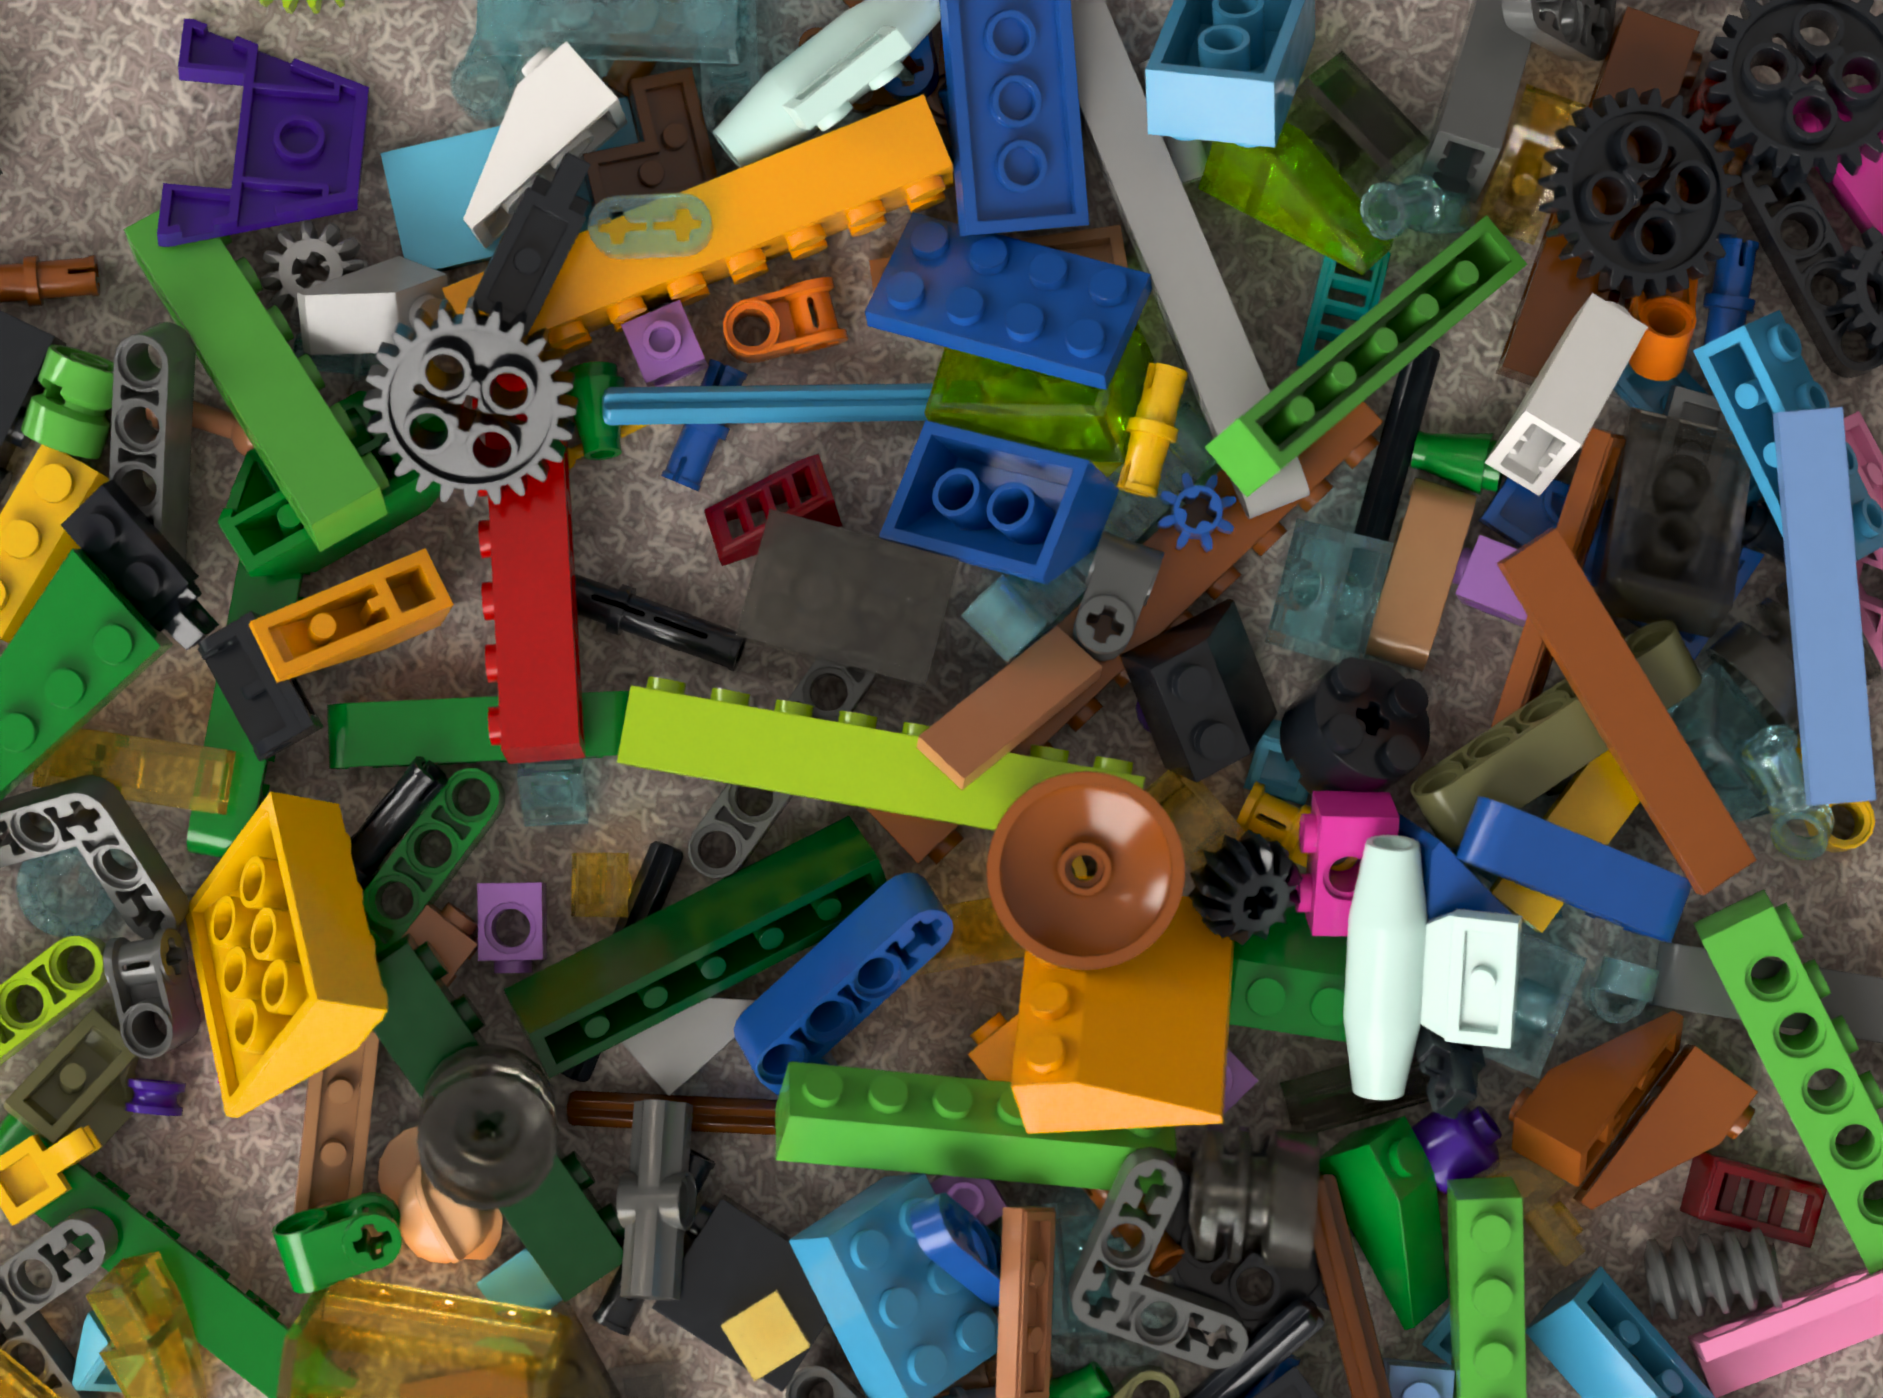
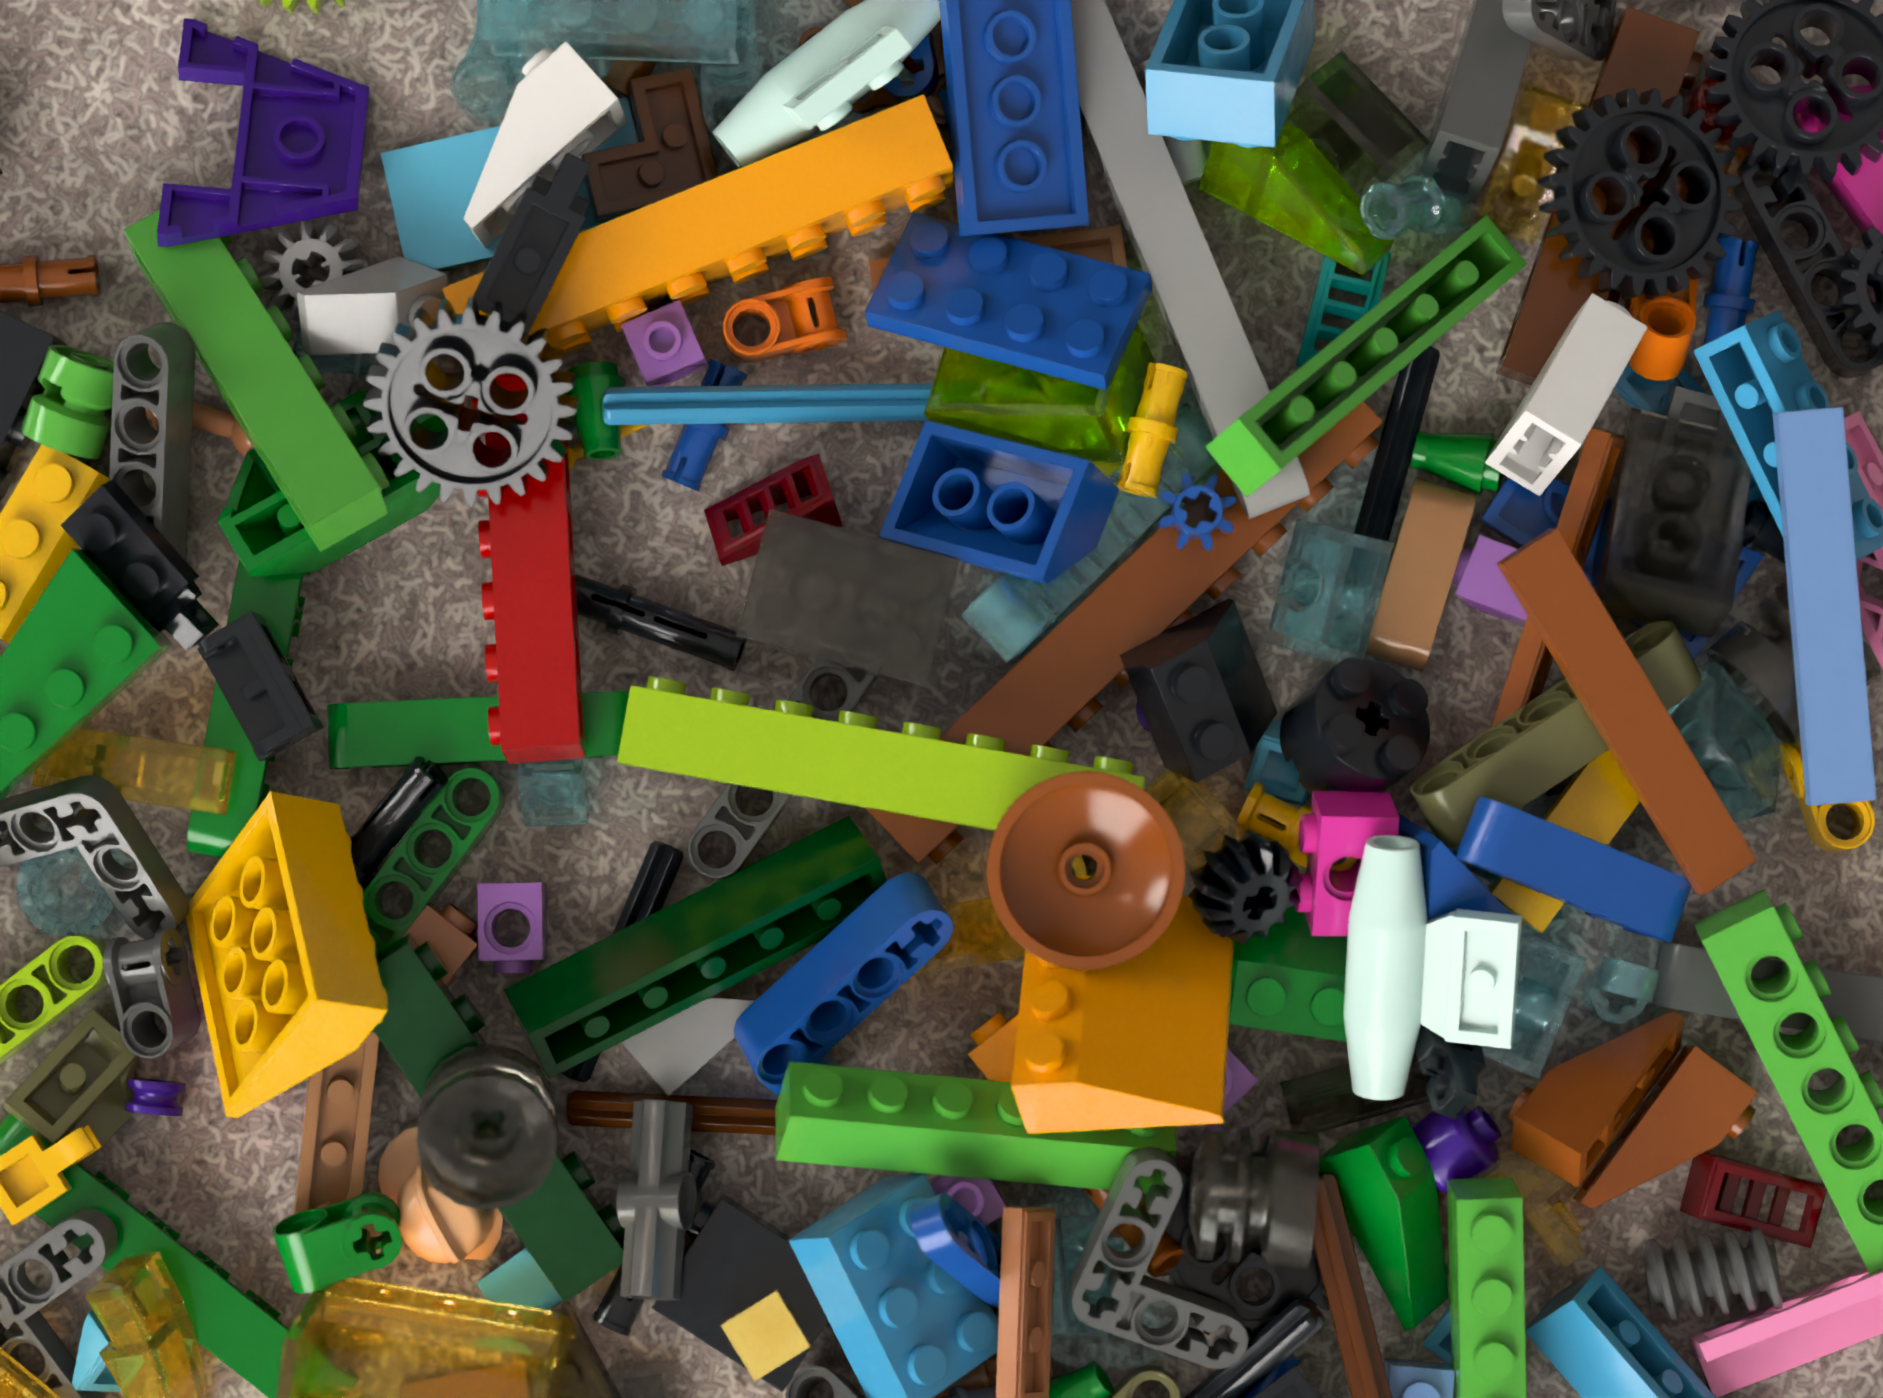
(354, 617): light orange slope -> none
(600, 885): clear yellow plate -> none
(648, 210): clear light blue beam -> none
(1009, 707): nougat tile -> none
(1118, 588): dark grey piece -> none
(1780, 769): clear light blue connector -> none

